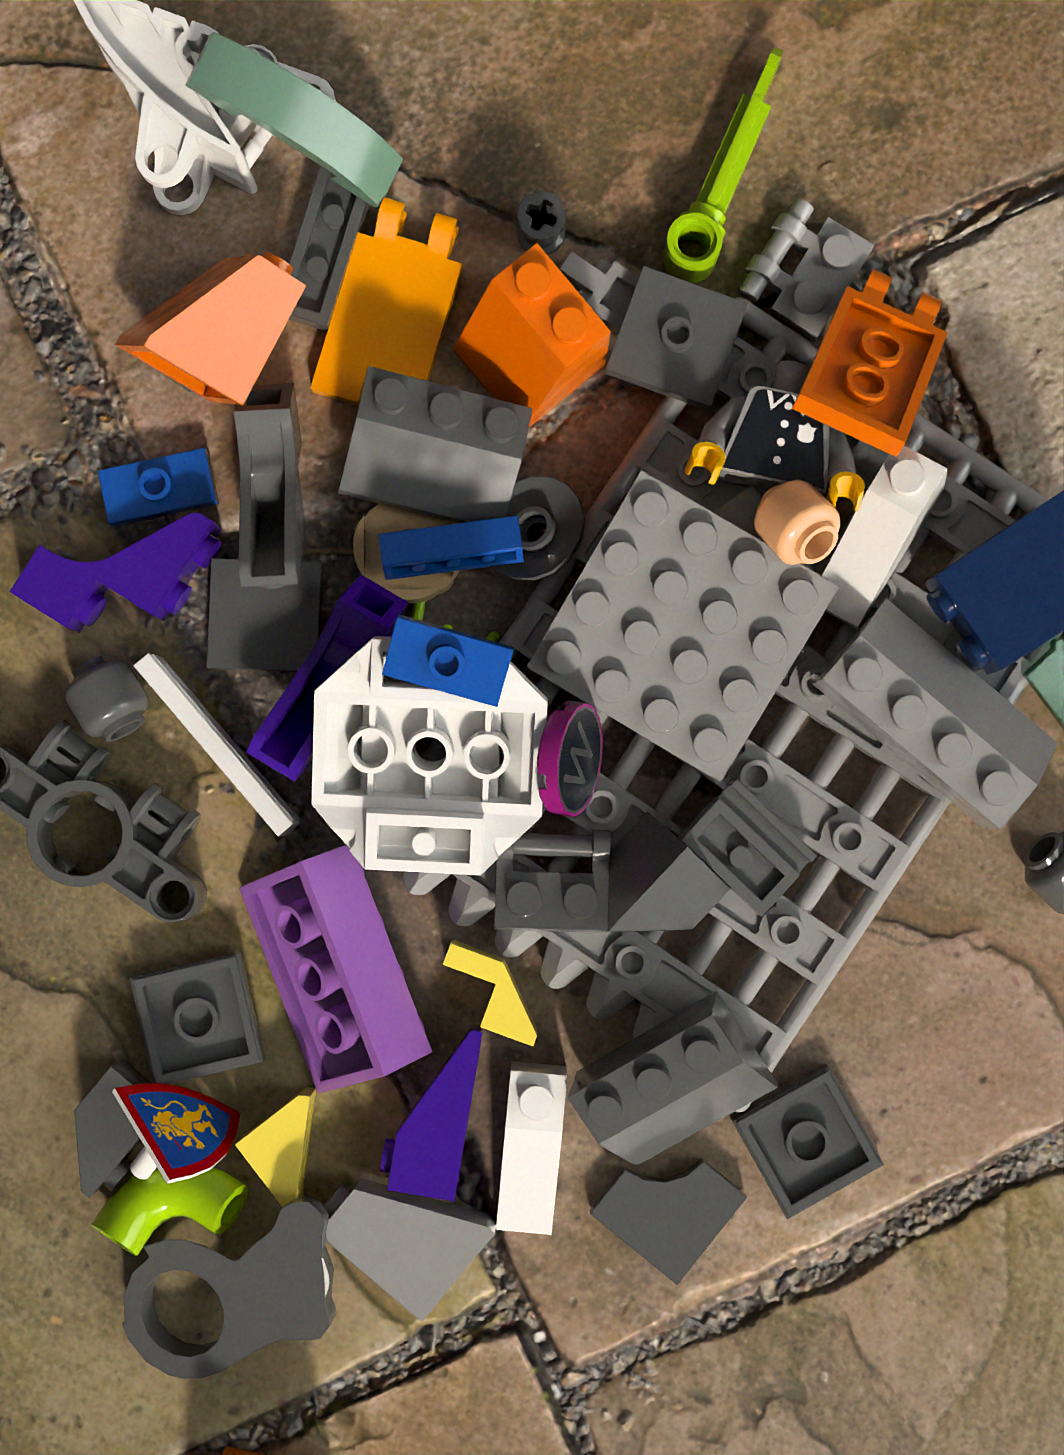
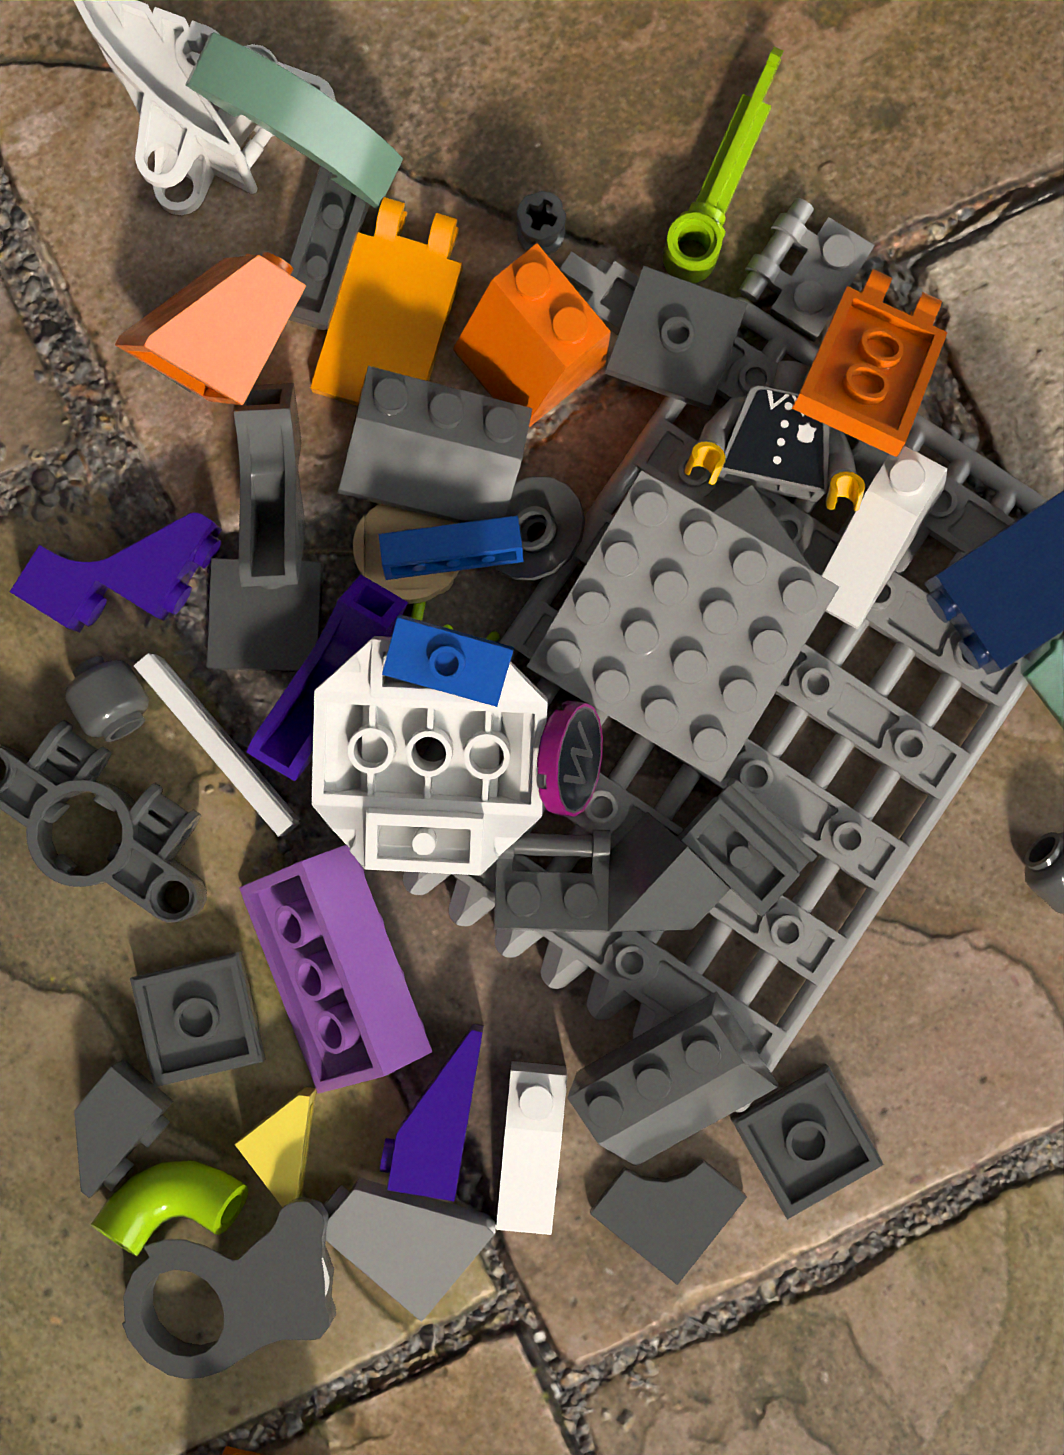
(158, 487): blue plate -> none
(179, 1129): shield -> none
(506, 1008): light yellow slope -> none
(797, 522): light nougat head -> none
(938, 716): light grey slope -> none

